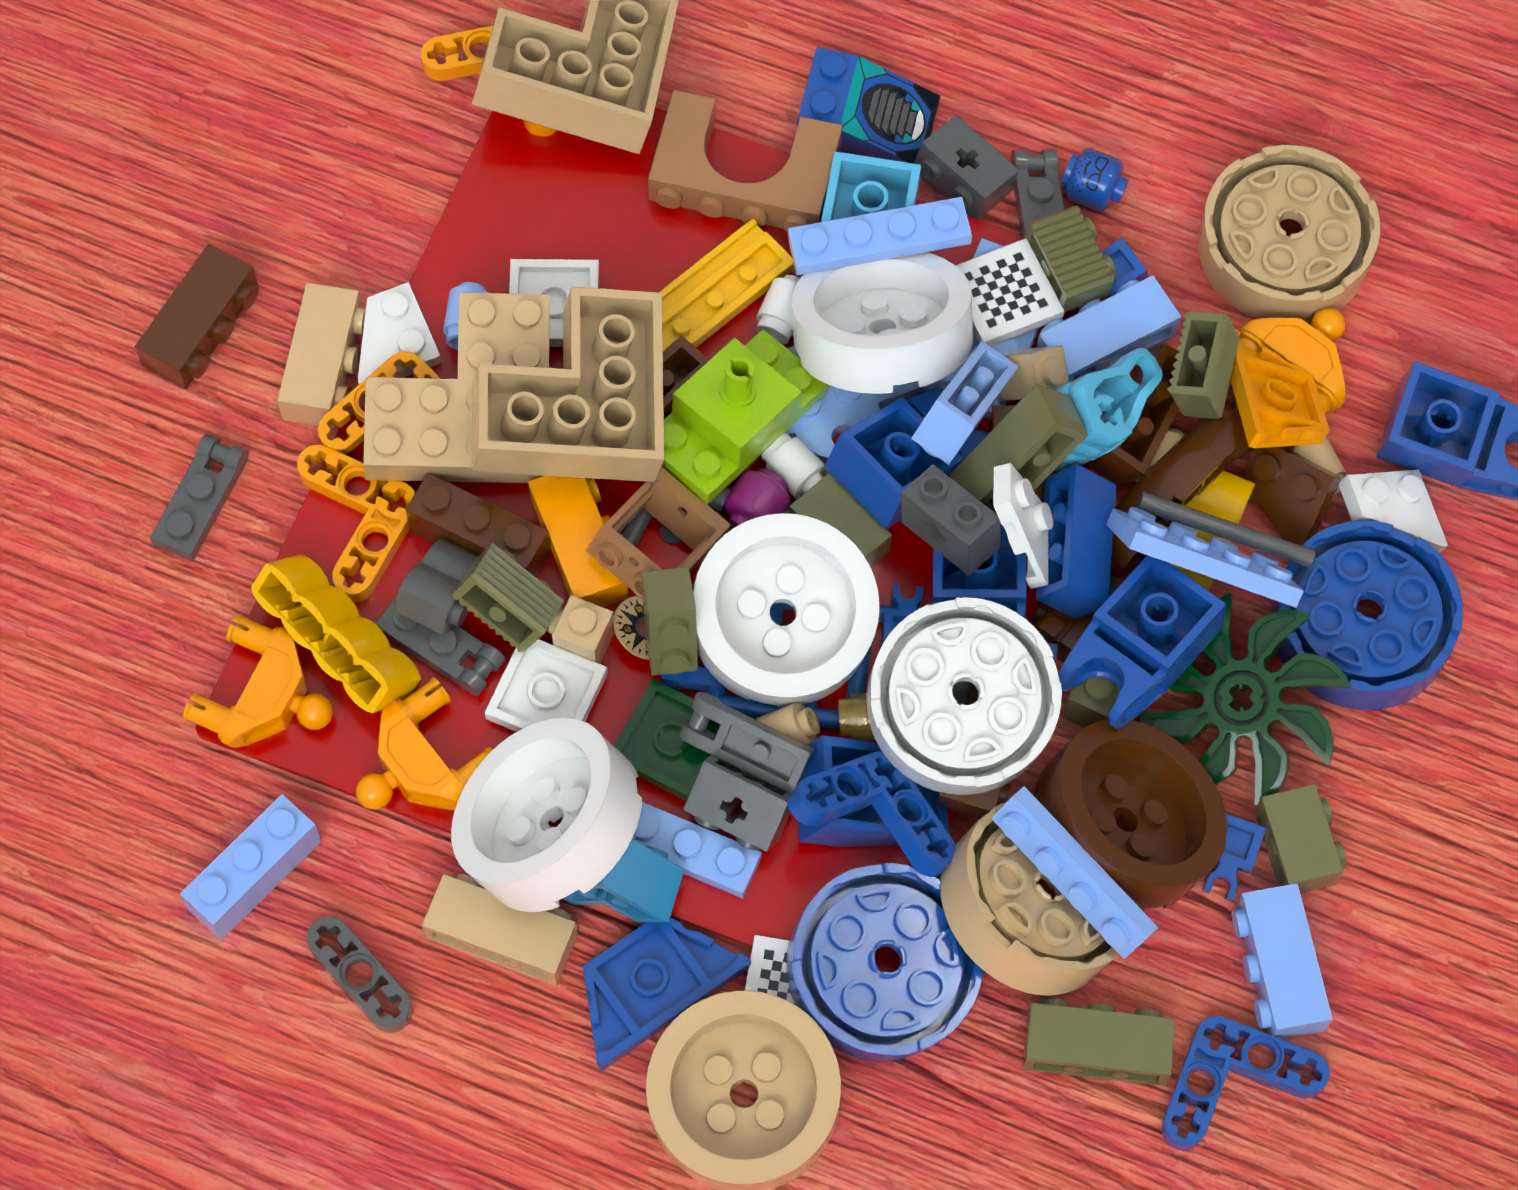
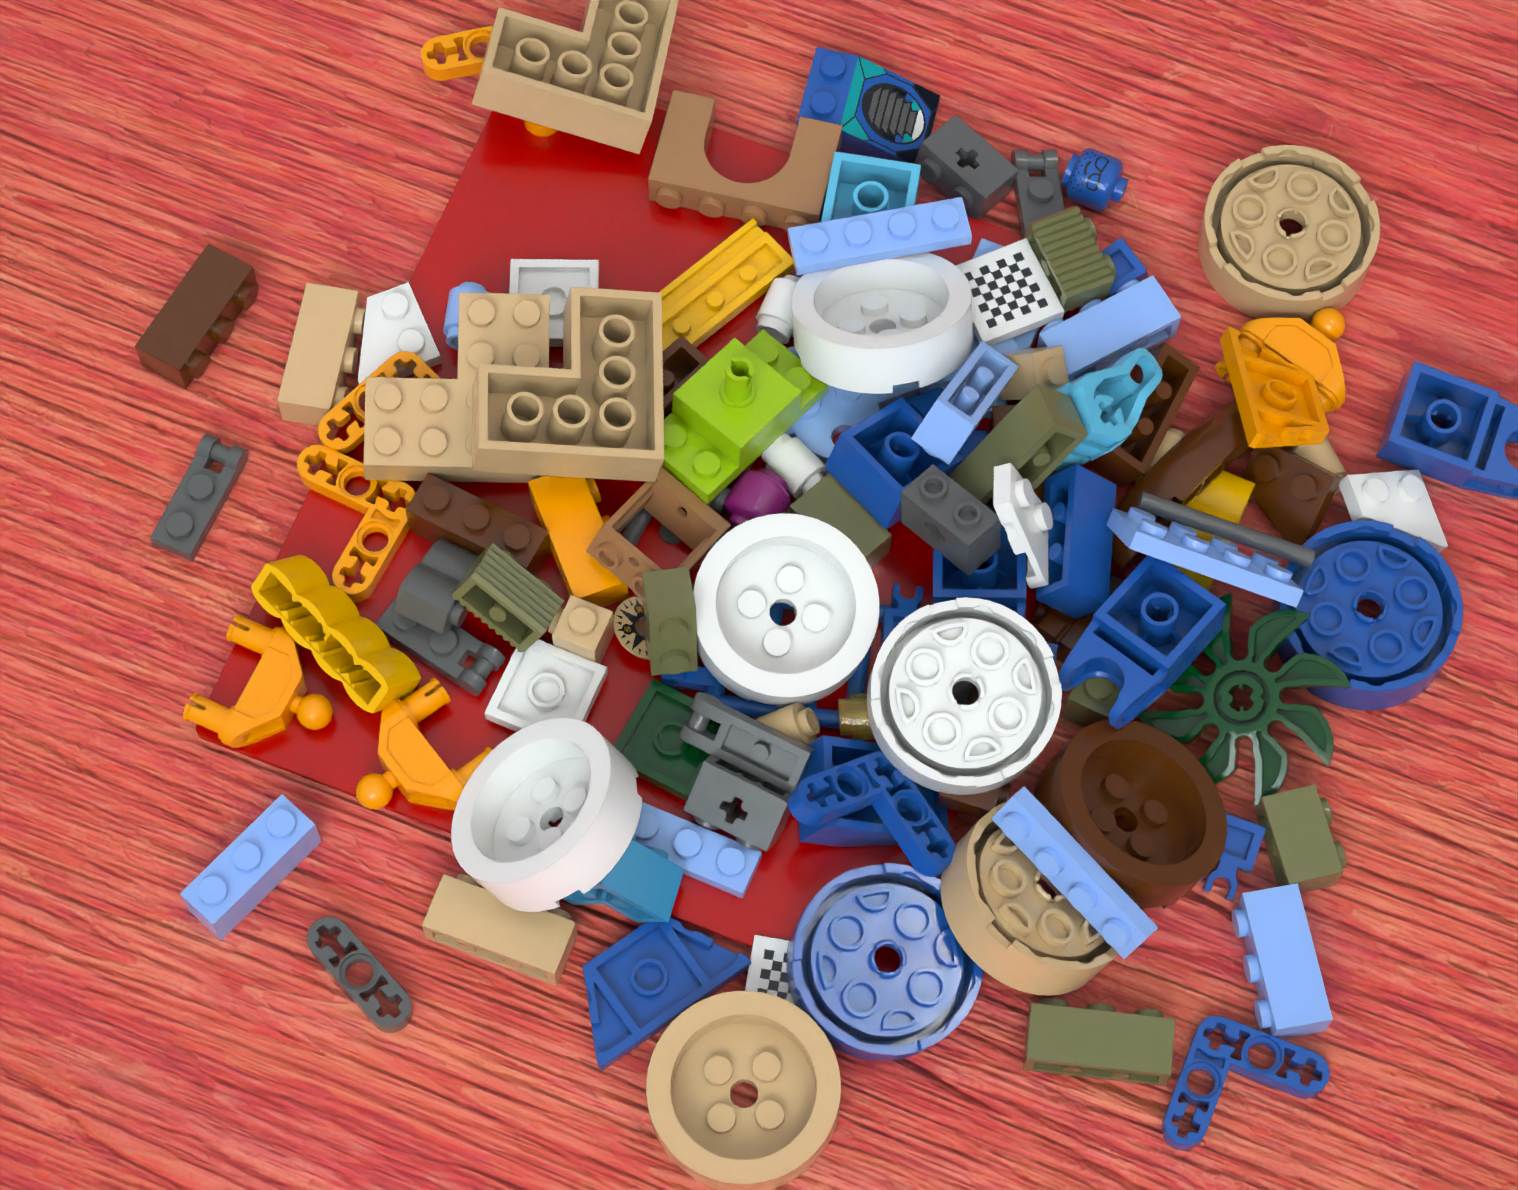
(1204, 364): olive brick -> none

